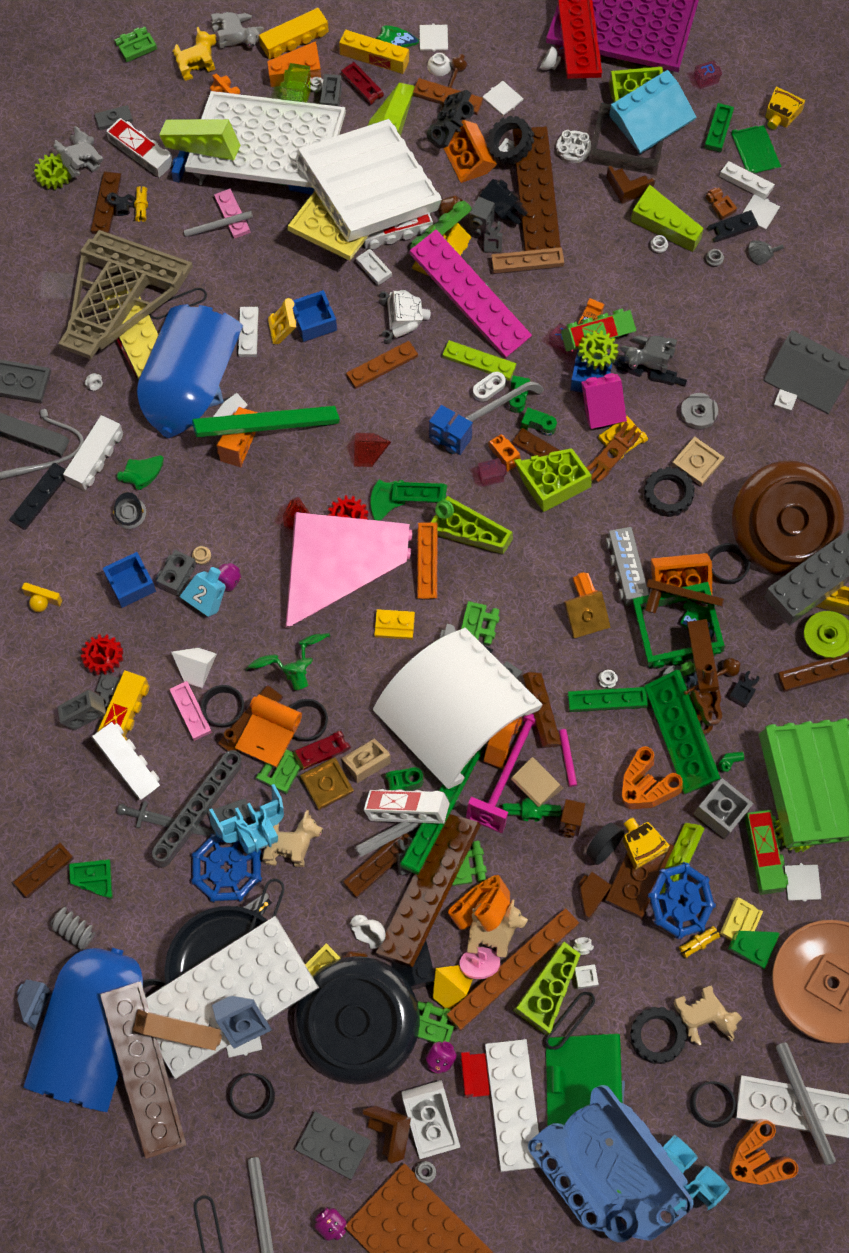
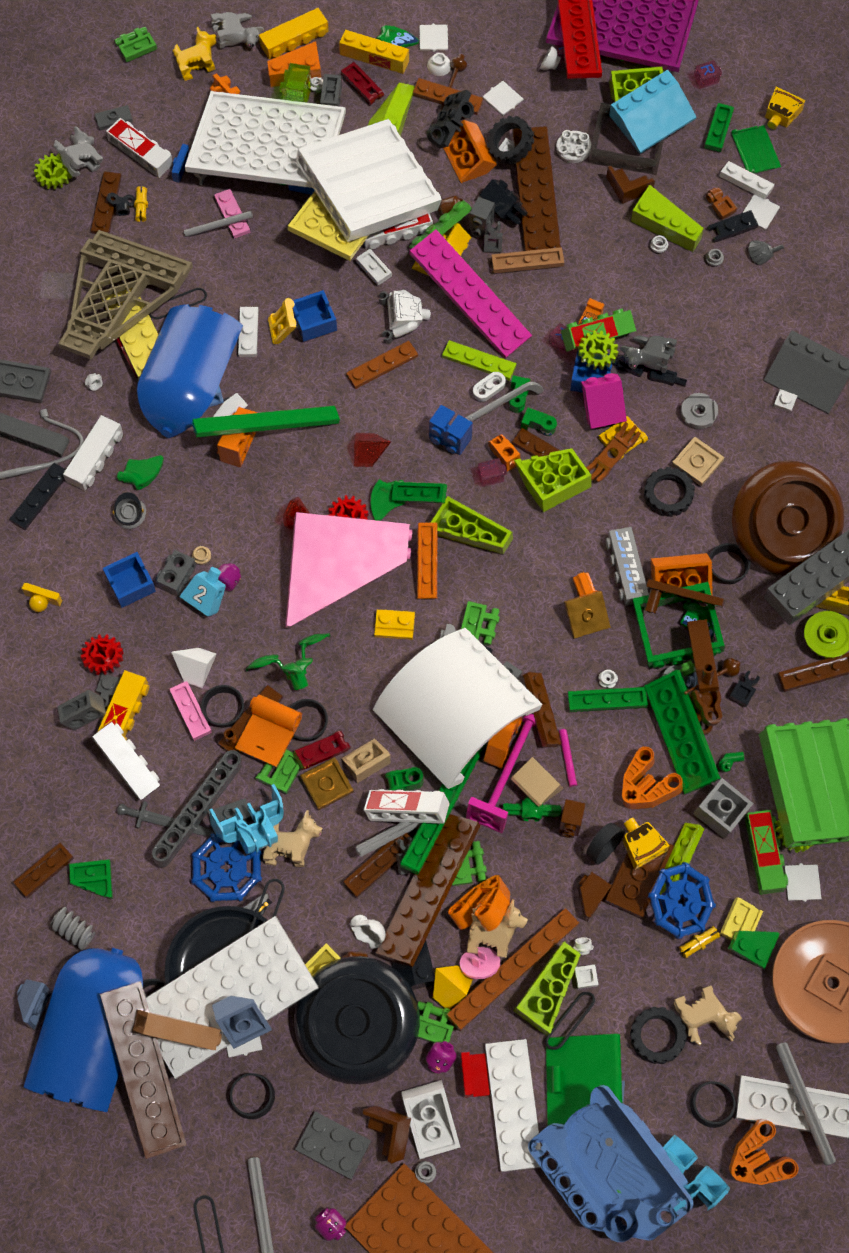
(201, 137): lime wedge -> none
(444, 509): bright green plate -> none

